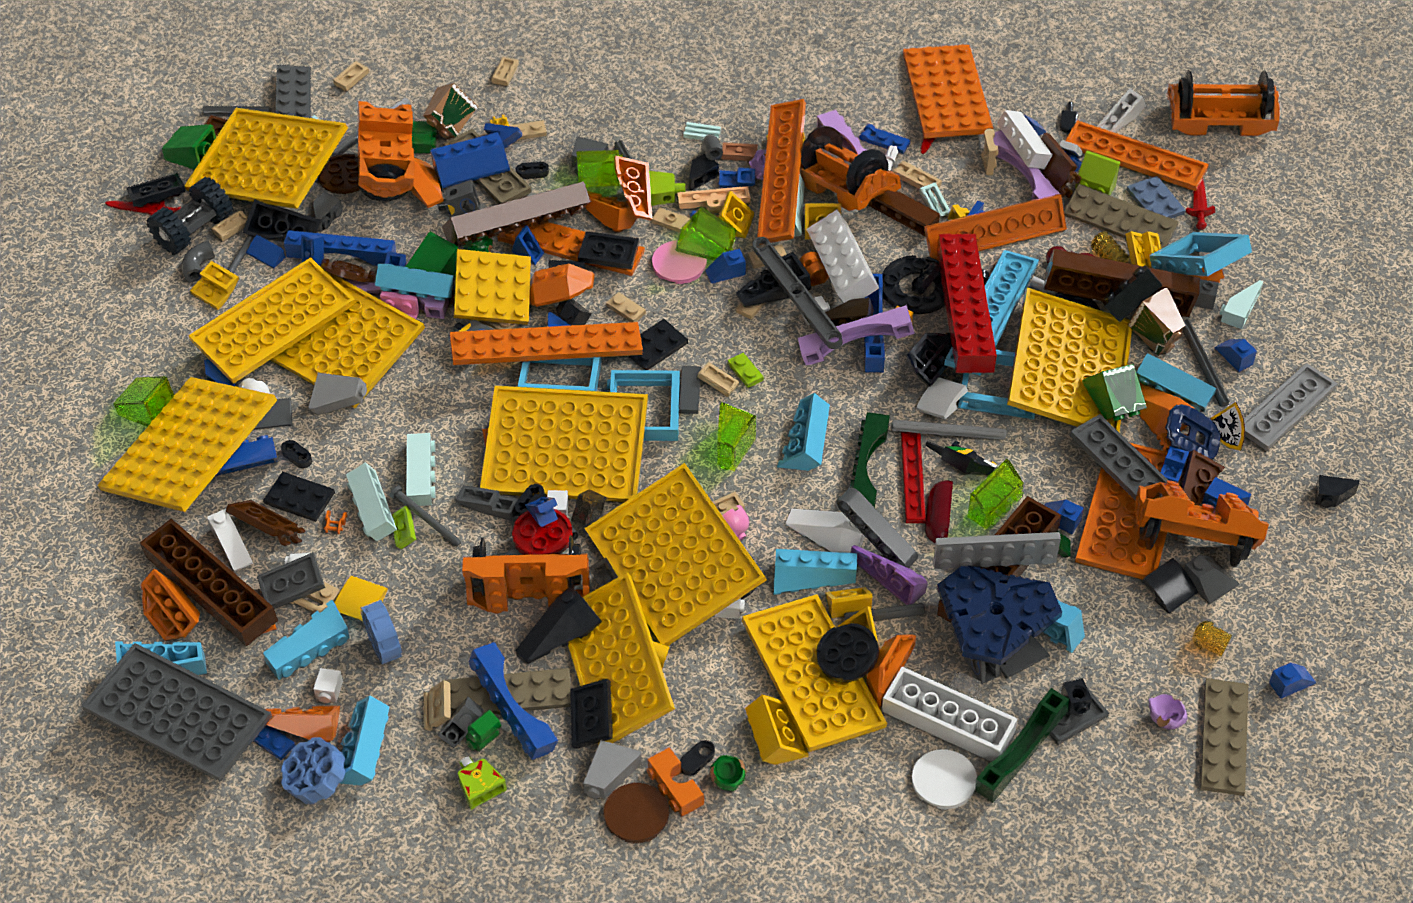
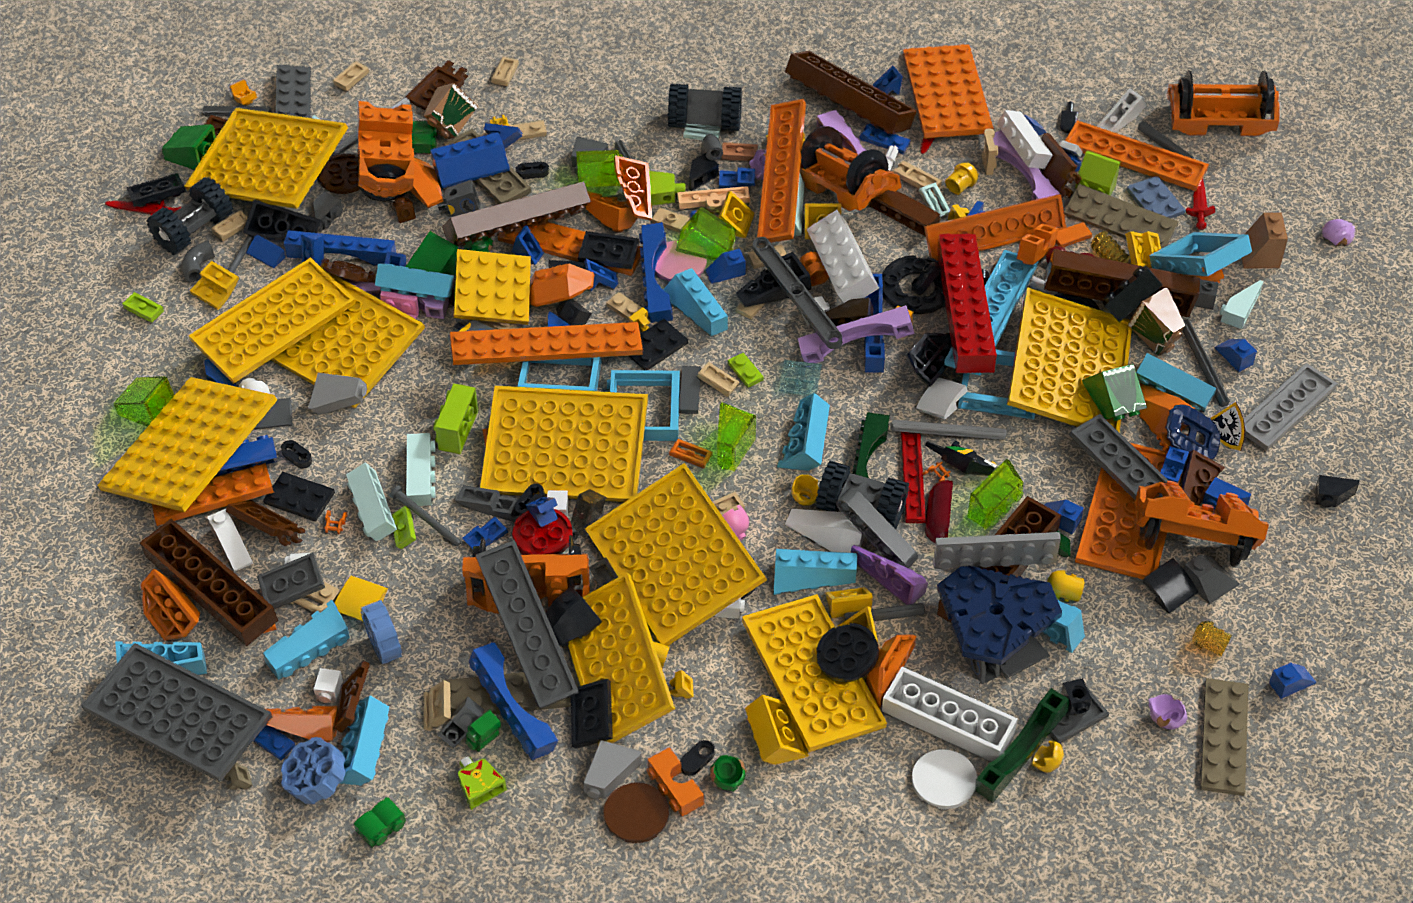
(143, 307): none -> lime plate
(221, 491): none -> orange plate
(239, 777): none -> dark tan tile
(242, 93): none -> light orange bracket
(349, 697): none -> reddish brown wing
(380, 822): none -> green brick
(403, 209): none -> reddish brown bracket
(439, 76): none -> reddish brown tile
(456, 418): none -> lime brick
(490, 531): none -> blue slope
(526, 624): none -> dark grey plate
(601, 274): none -> blue slope
(641, 317): none -> yellow tile
(654, 244): none -> blue arch
(683, 685): none -> yellow tile
(690, 456): none -> orange tile
(697, 302): none -> medium azure wedge
(704, 107): none -> plate
(800, 378): none -> clear light blue slope
(807, 486): none -> yellow hair
(850, 92): none -> reddish brown brick
(886, 497): none -> black plate
(889, 81): none -> blue slope
(938, 465): none -> orange piece
(964, 176): none -> yellow piece
(1035, 246): none -> orange arch
(1051, 755): none -> yellow hair
(1066, 586): none -> yellow piece
(1073, 235): none -> orange tile
(1162, 140): none -> dark grey axle
(1267, 242): none -> medium nougat slope
(1339, 232): none -> lavender hair

